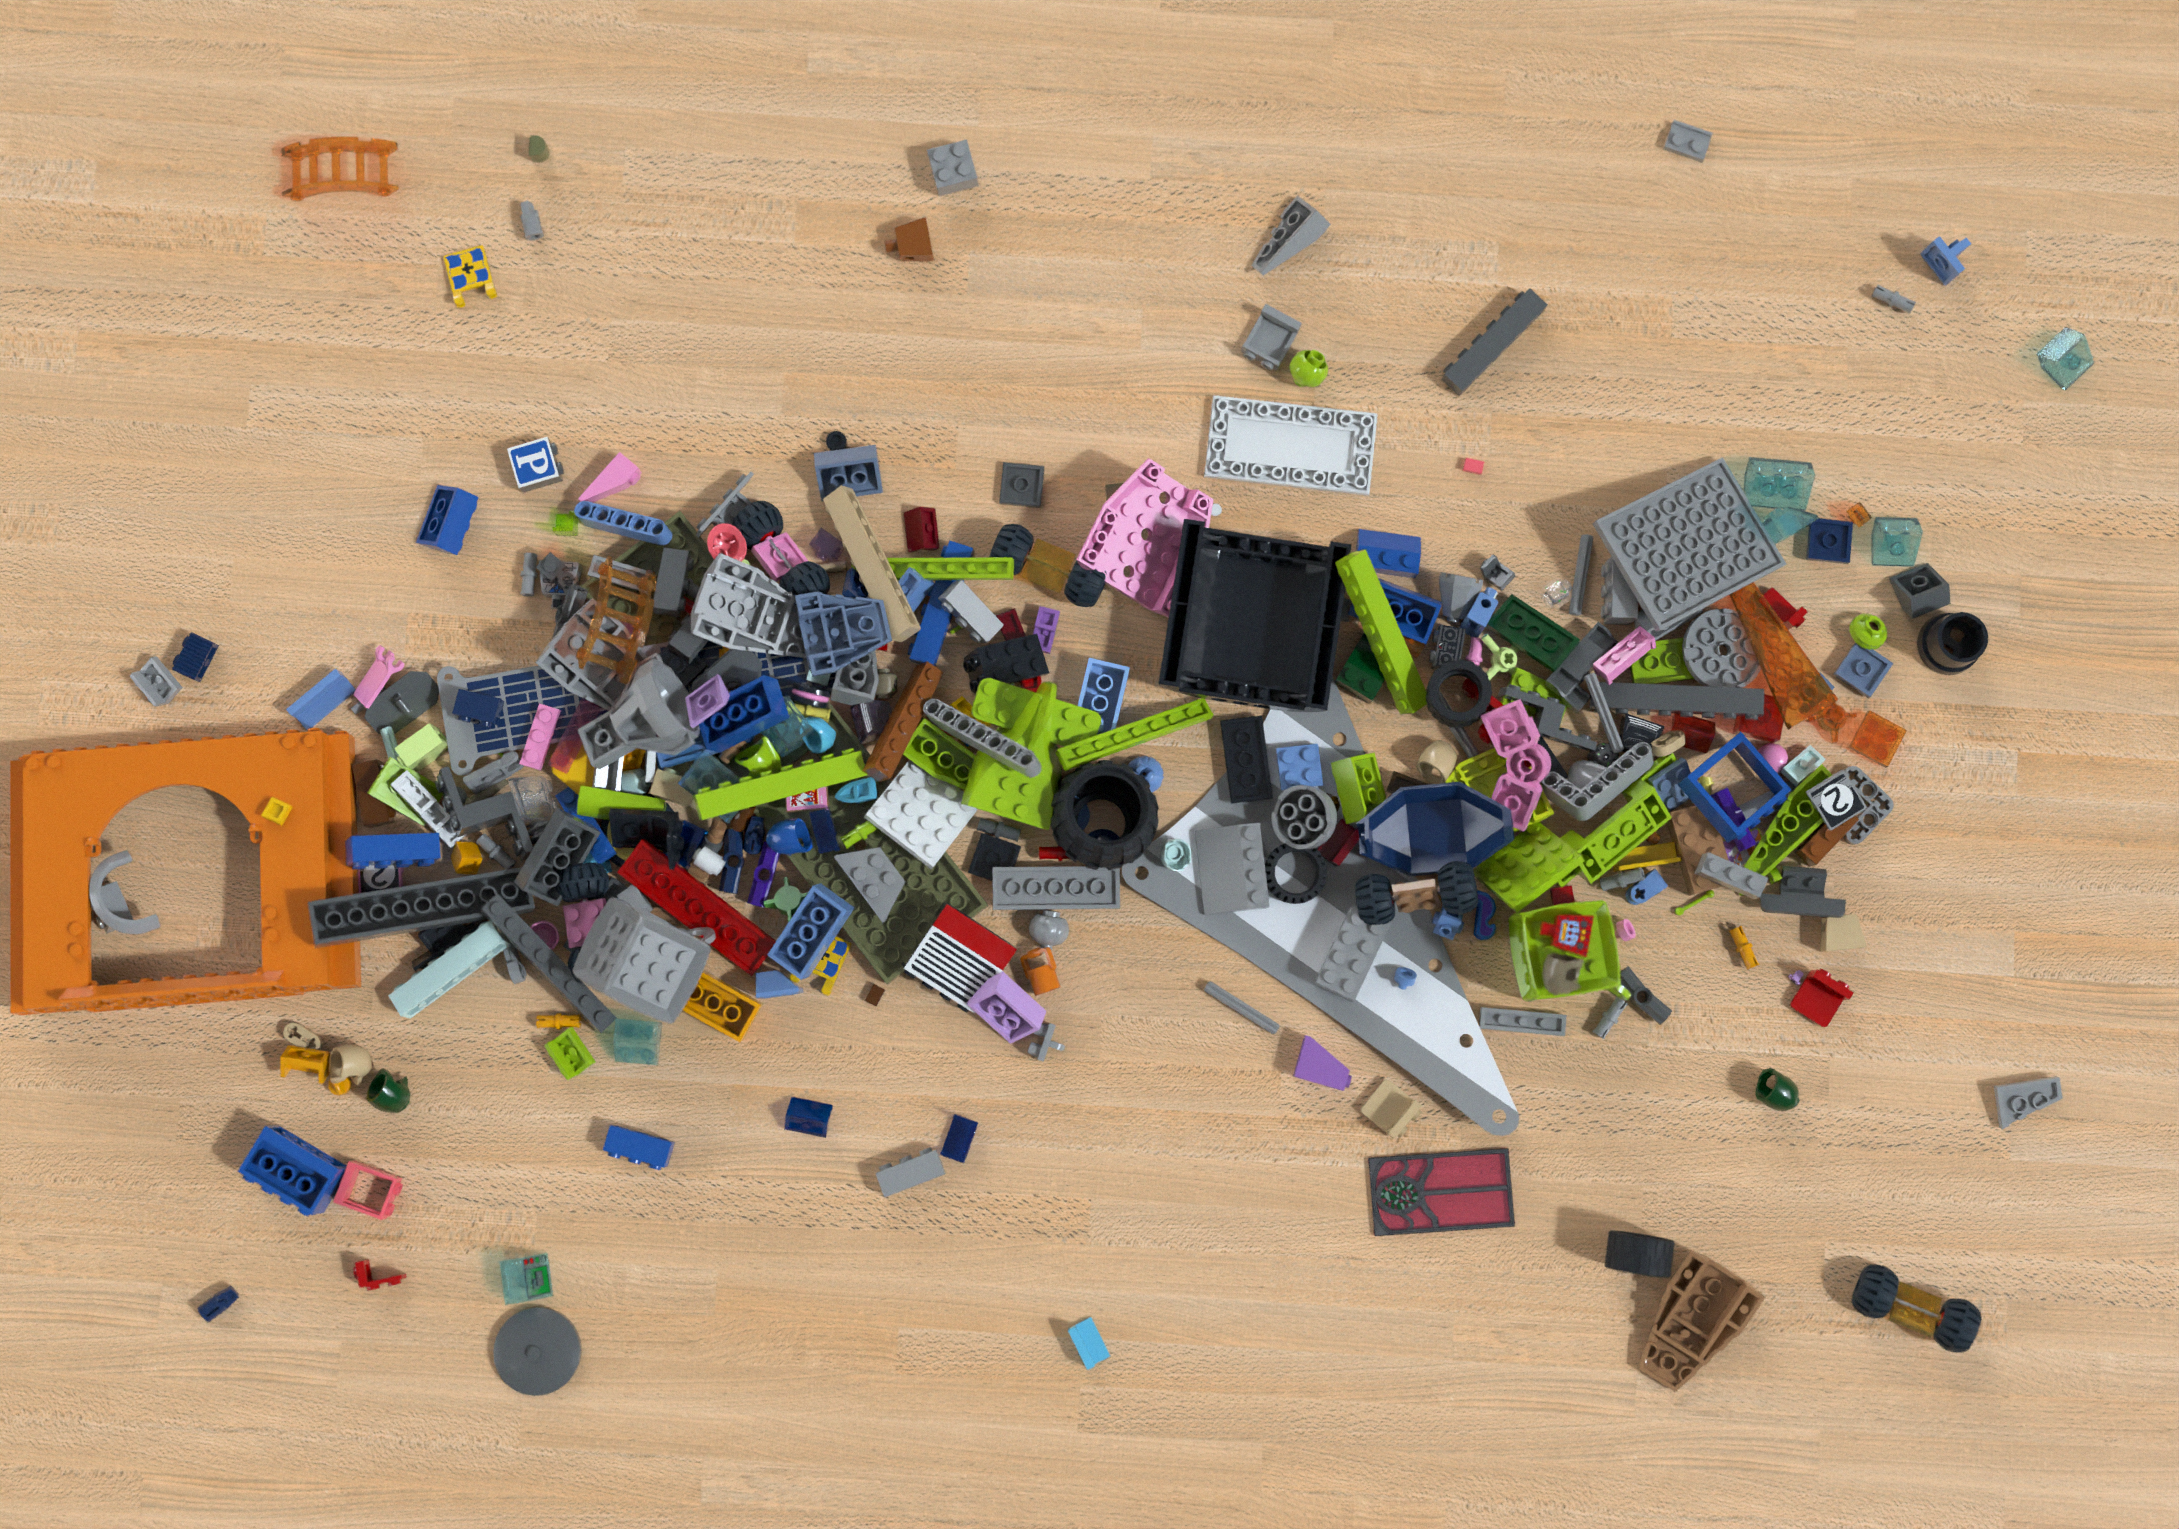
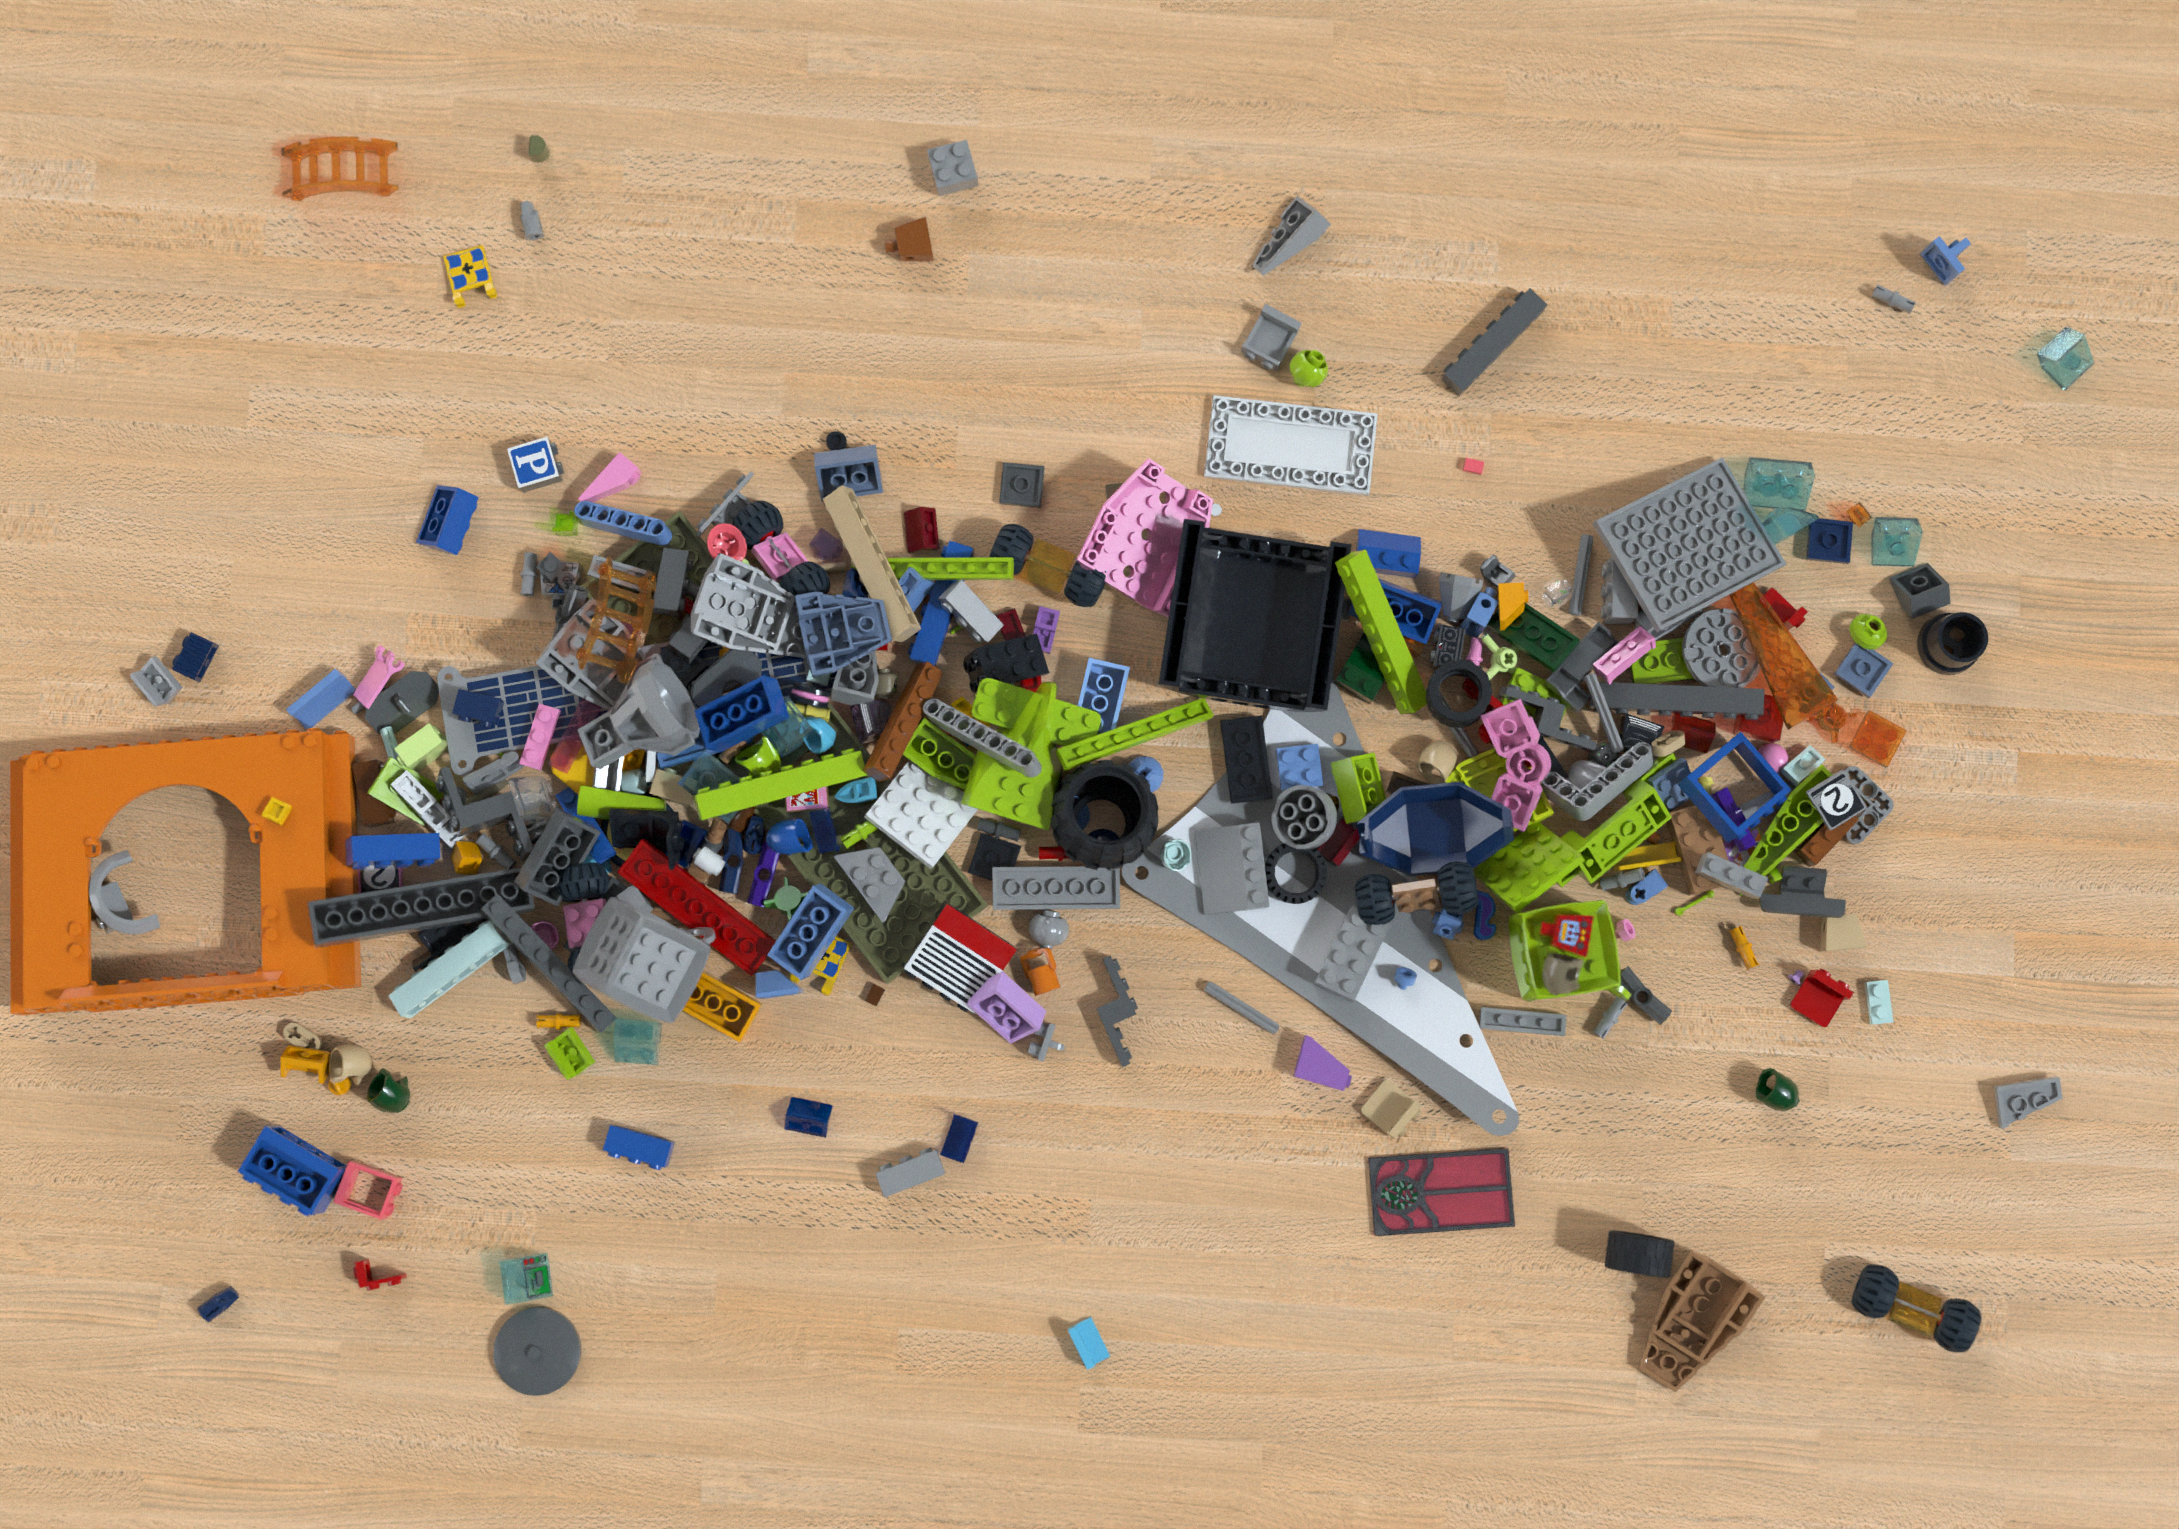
(706, 700): lavender slope -> none
(1117, 1010): none -> dark grey bracket
(1511, 602): none -> light orange slope
(1562, 895): red tile -> none
(1687, 141): light grey plate -> none
(1878, 1002): none -> light aqua plate

